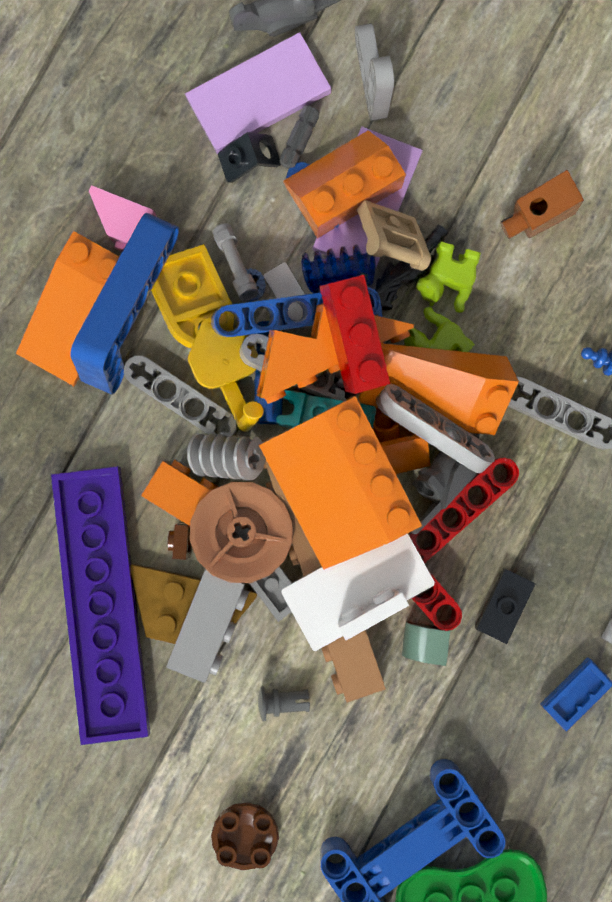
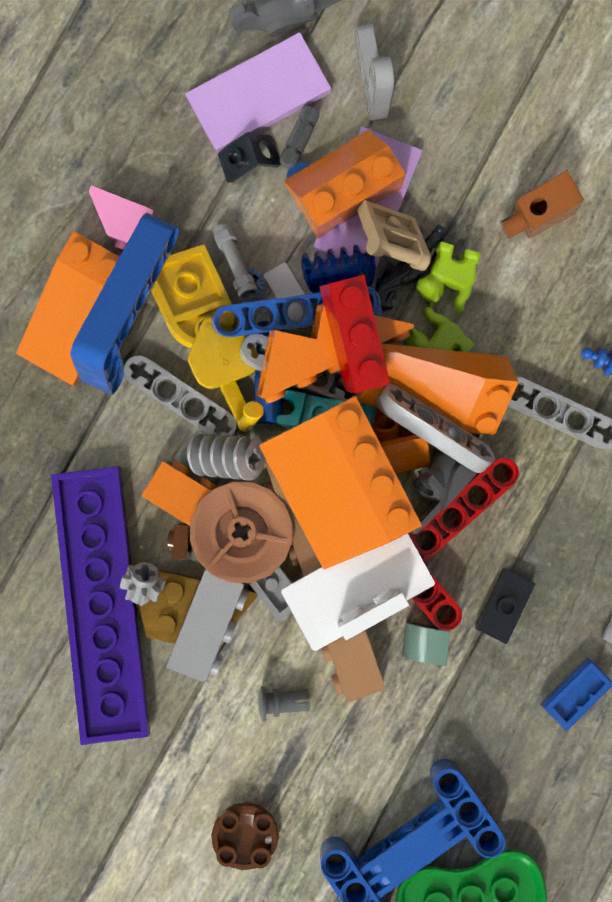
(142, 583): none -> light grey gear

